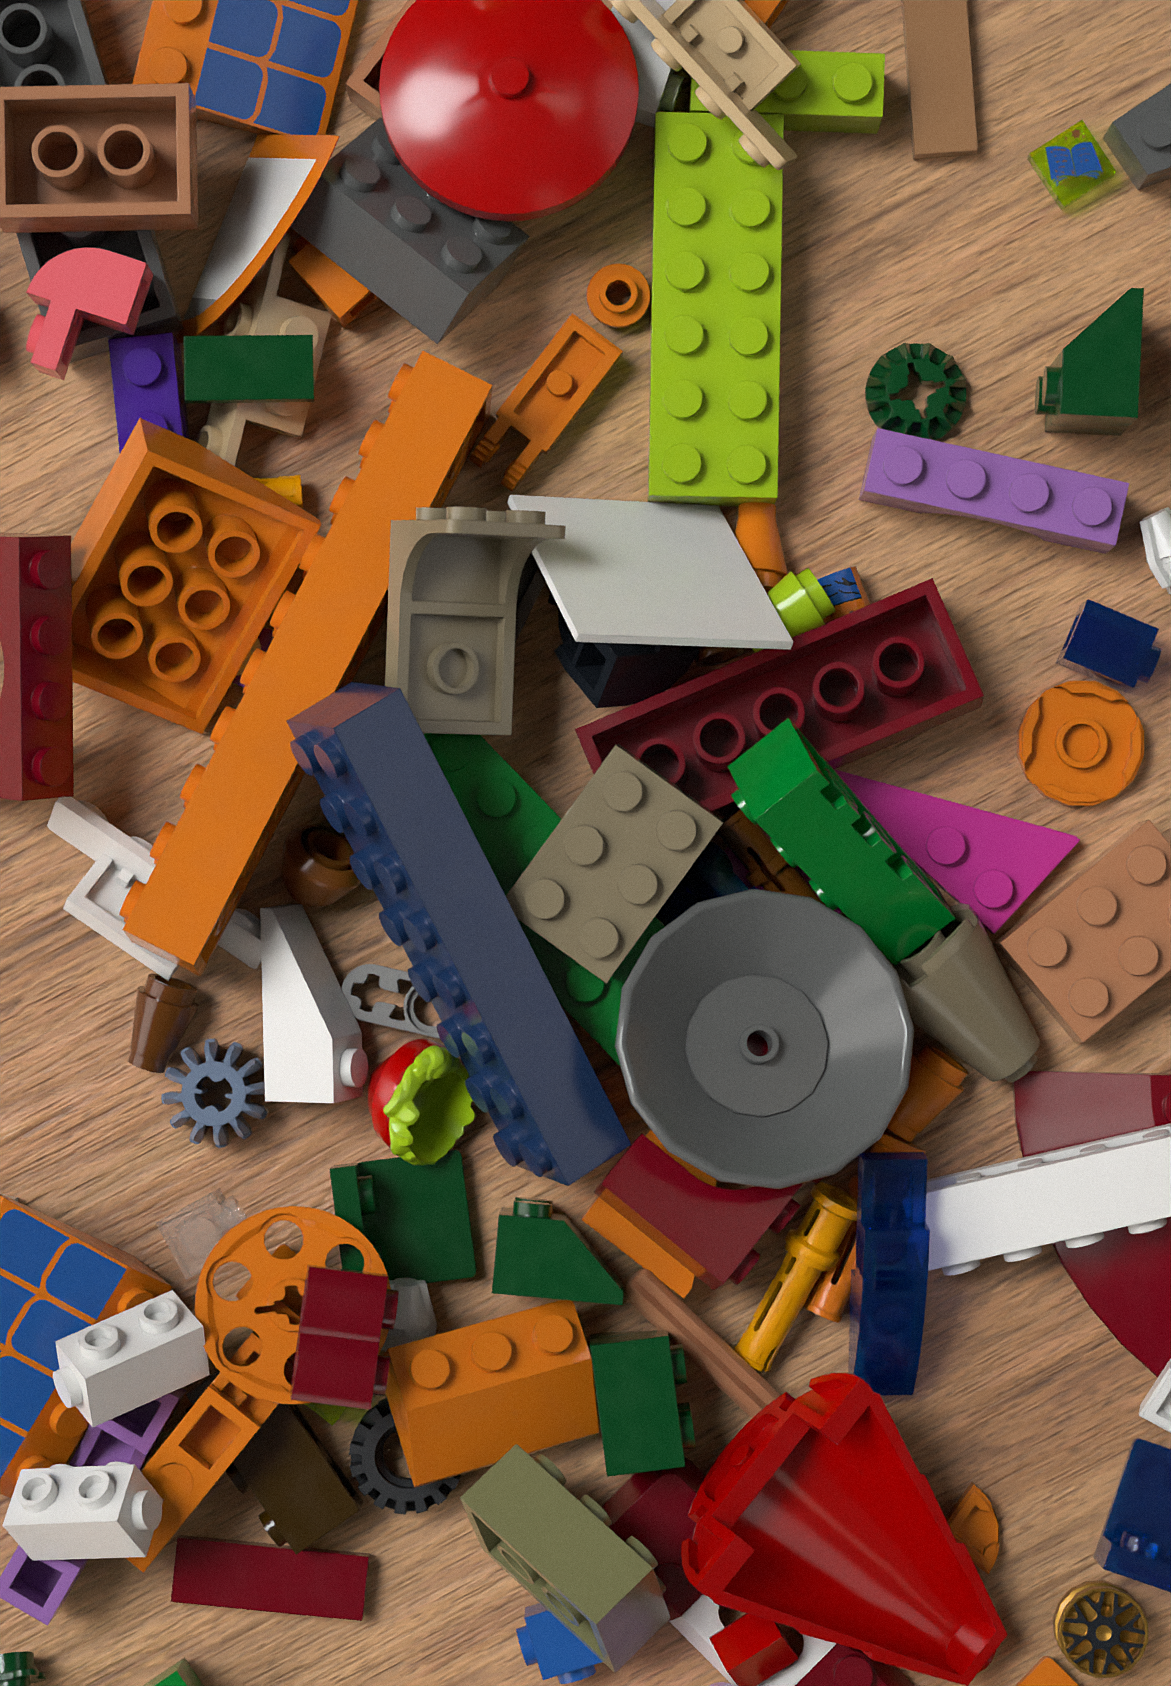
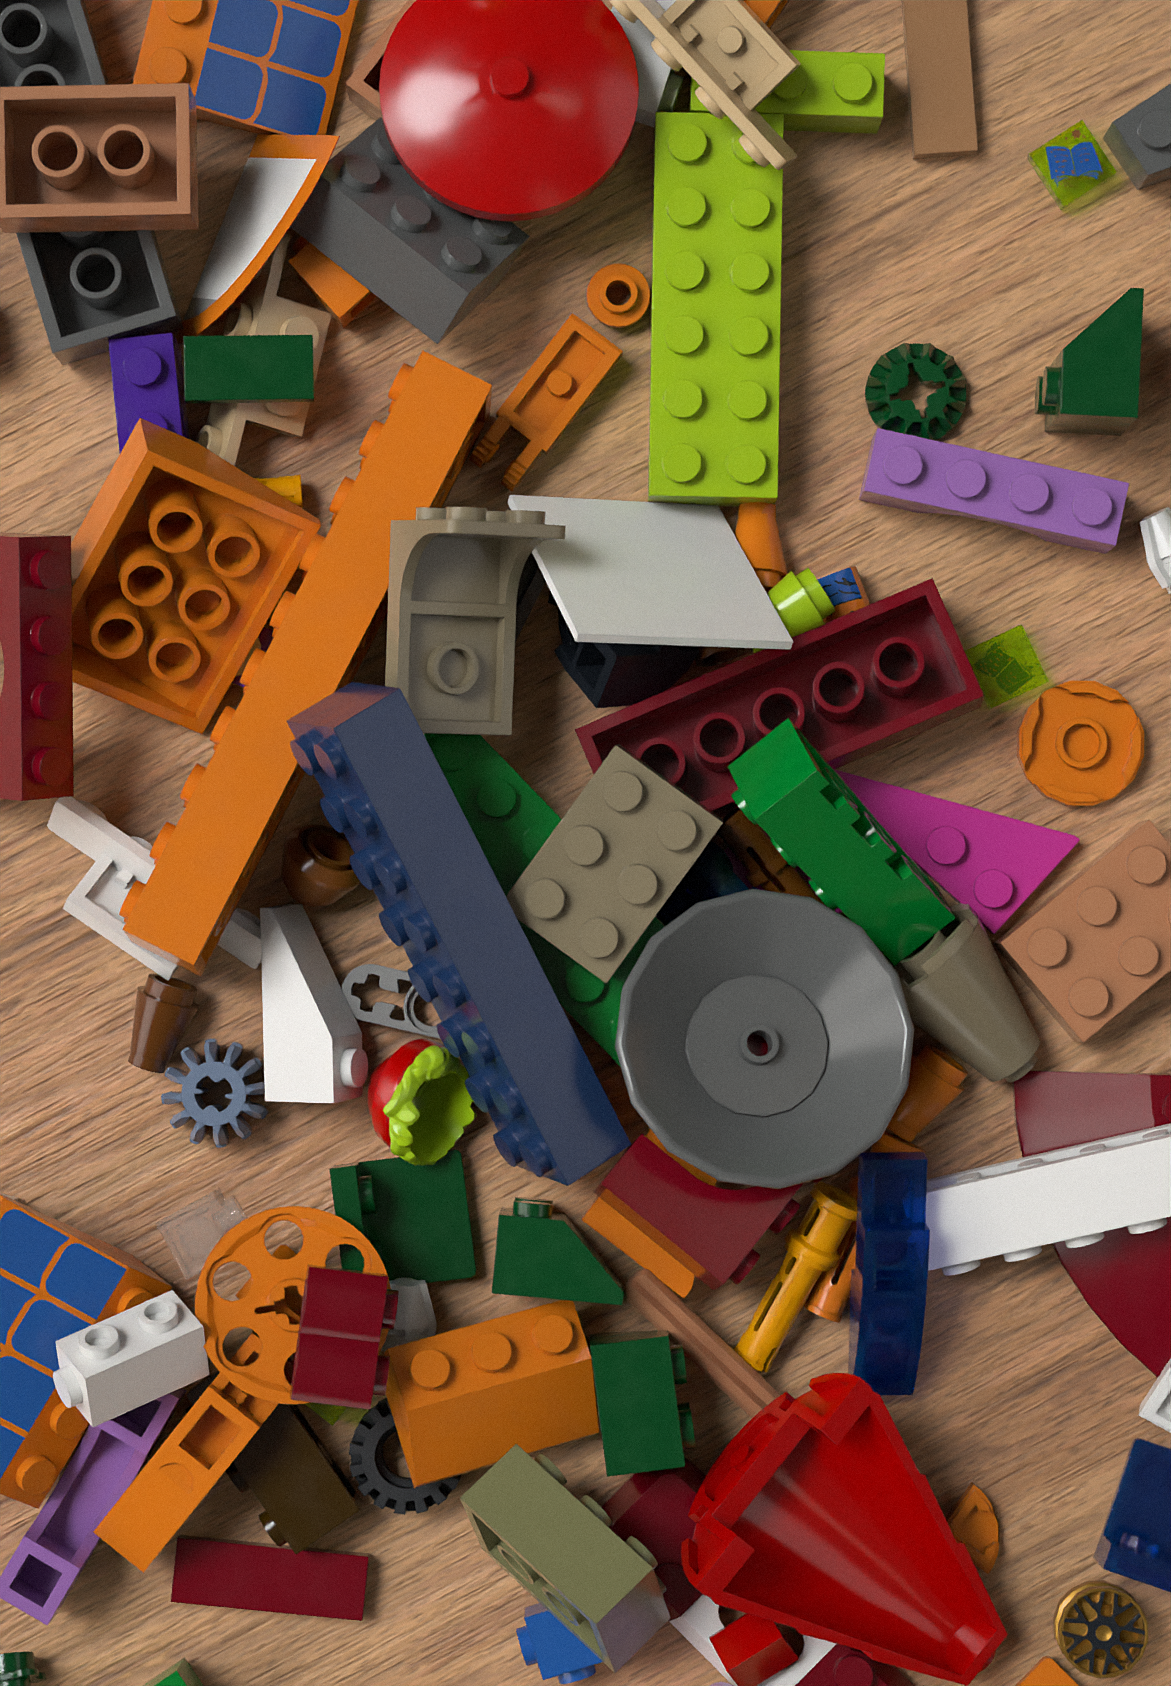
(82, 287): coral brick -> none
(83, 1512): white brick -> none
(1006, 666): none -> clear neon green tile
(1110, 647): clear blue brick -> none

